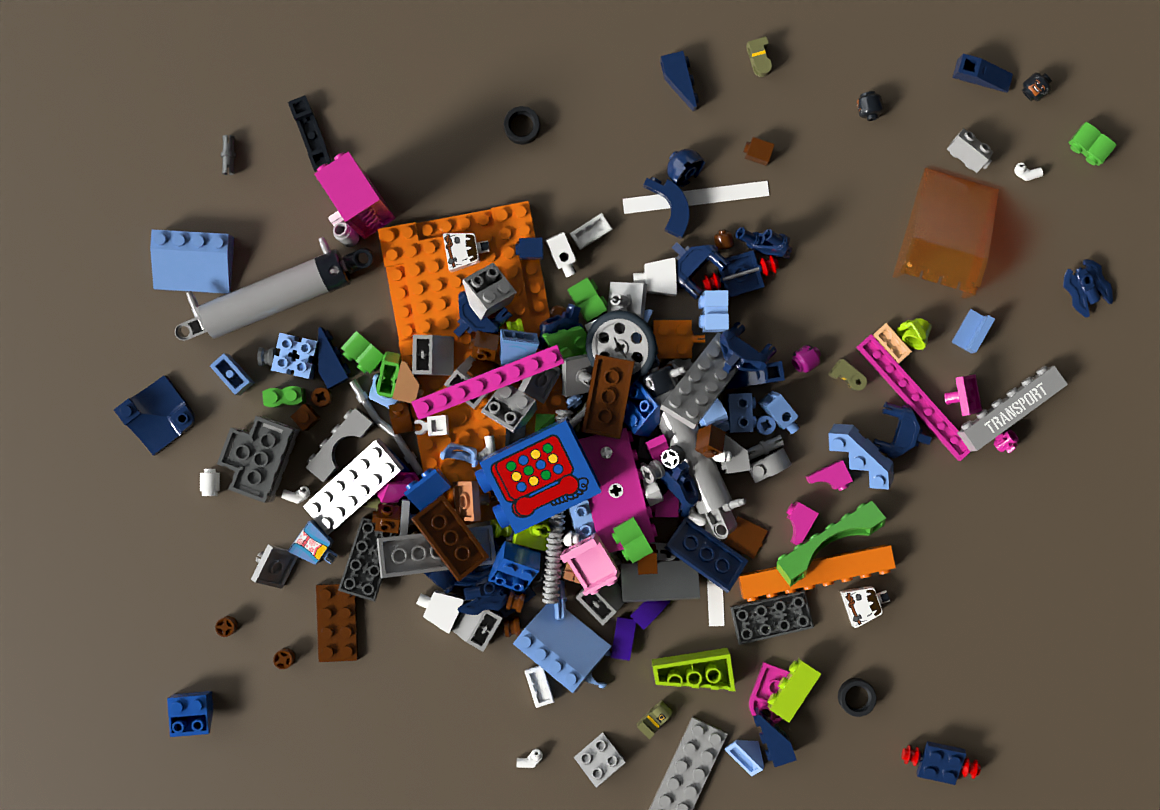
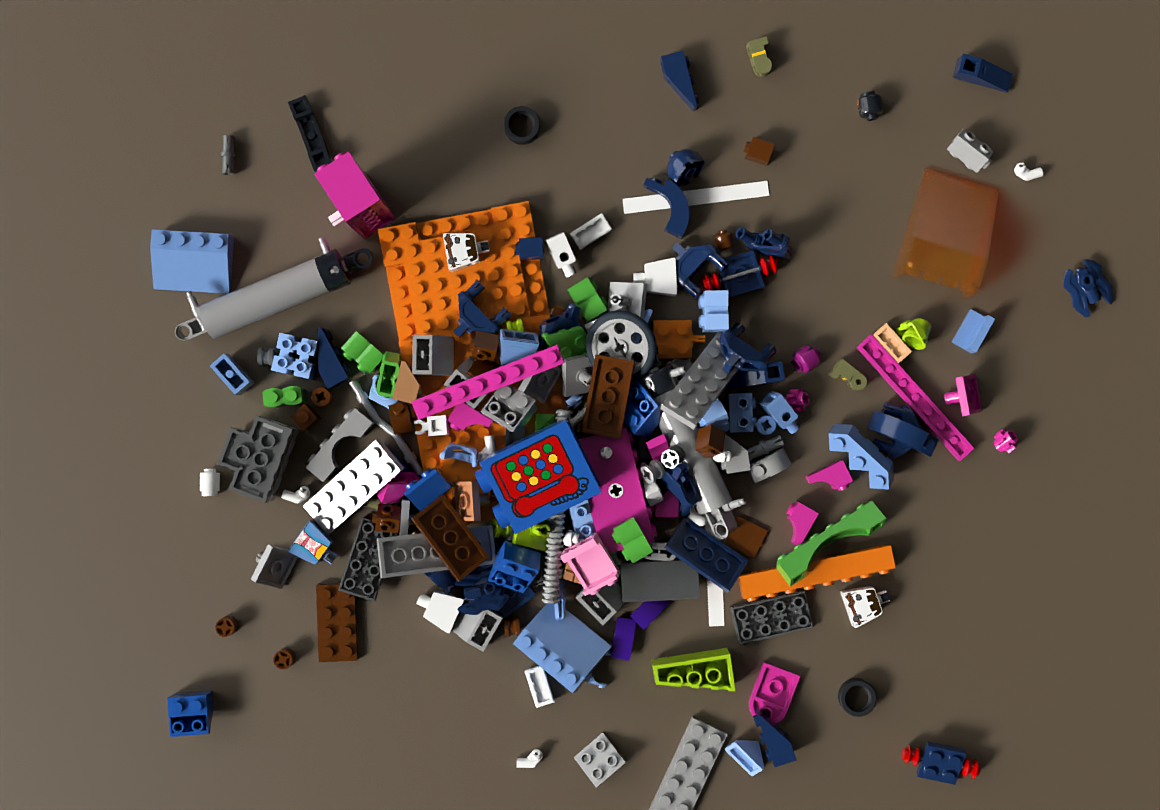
(157, 415): dark blue slope -> none
(345, 234): brick -> none
(465, 416): none -> dark pink arch
(488, 291): light grey slope -> none
(515, 601): reddish brown wheel -> none
(648, 564): reddish brown brick -> none
(654, 719): olive leg -> none
(793, 689): lime brick -> none
(798, 399): none -> dark pink gear
(902, 432): none -> dark blue arch
(1012, 408): light grey brick -> none
(1037, 86): black head -> none
(1092, 144): bright green brick -> none

